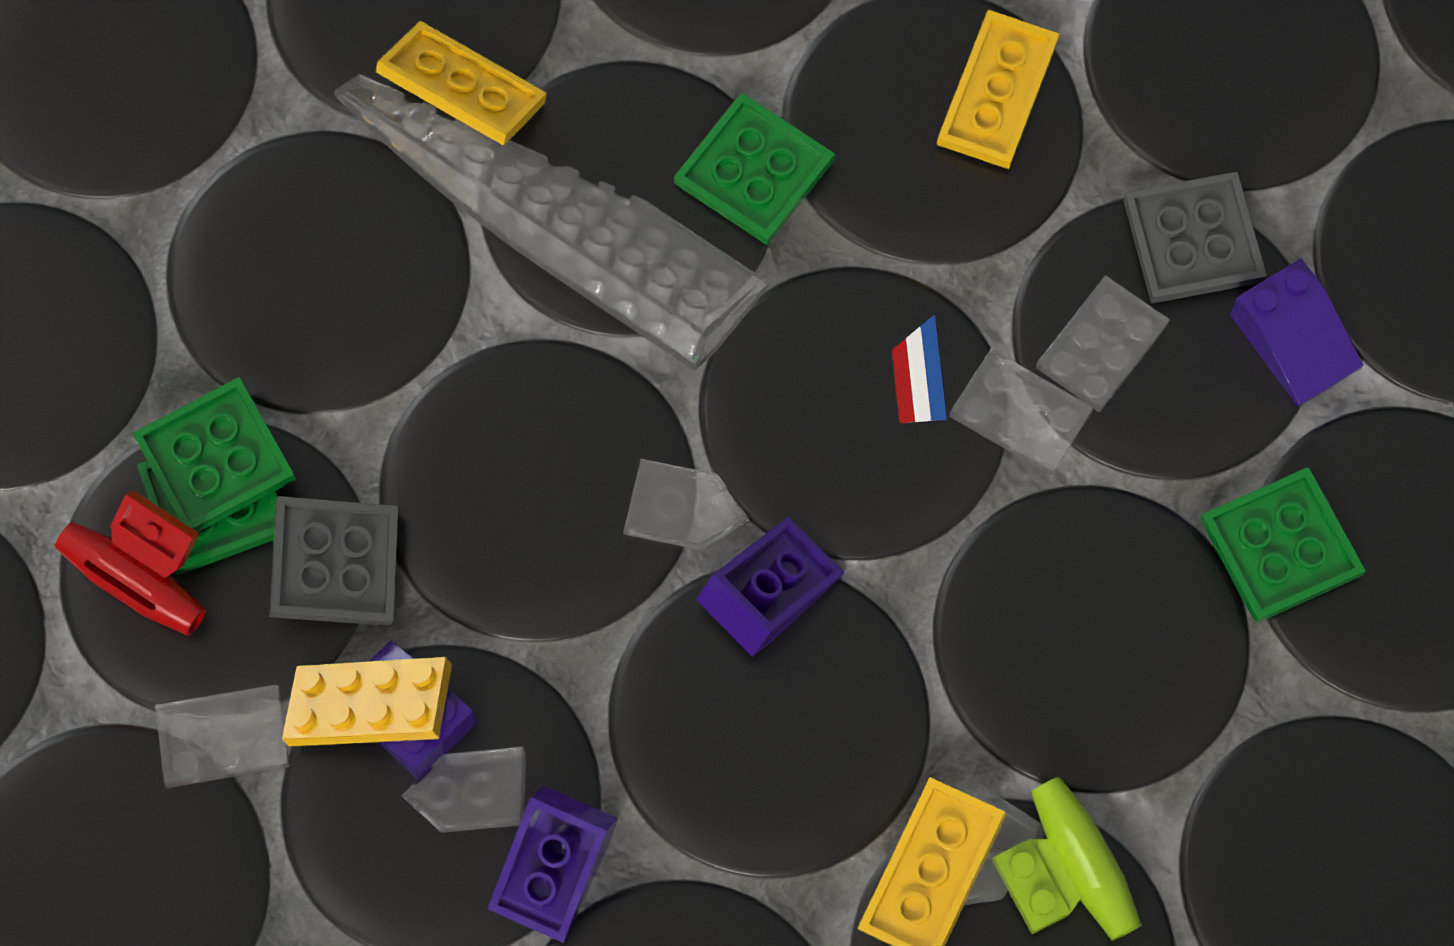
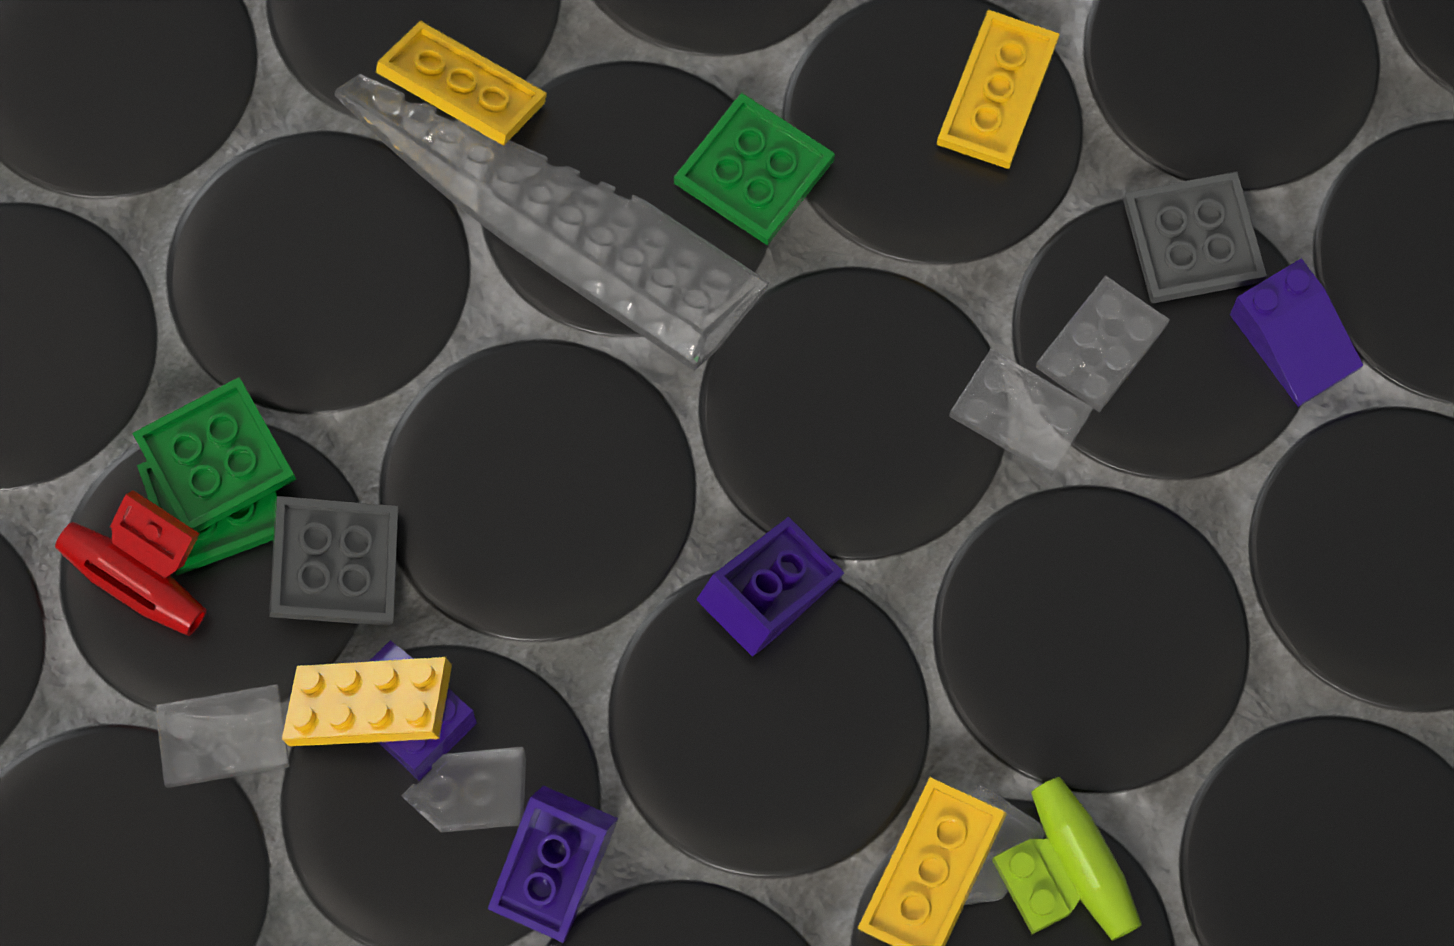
(681, 506): clear tile -> none
(919, 376): sticker -> none
(1282, 545): green plate -> none

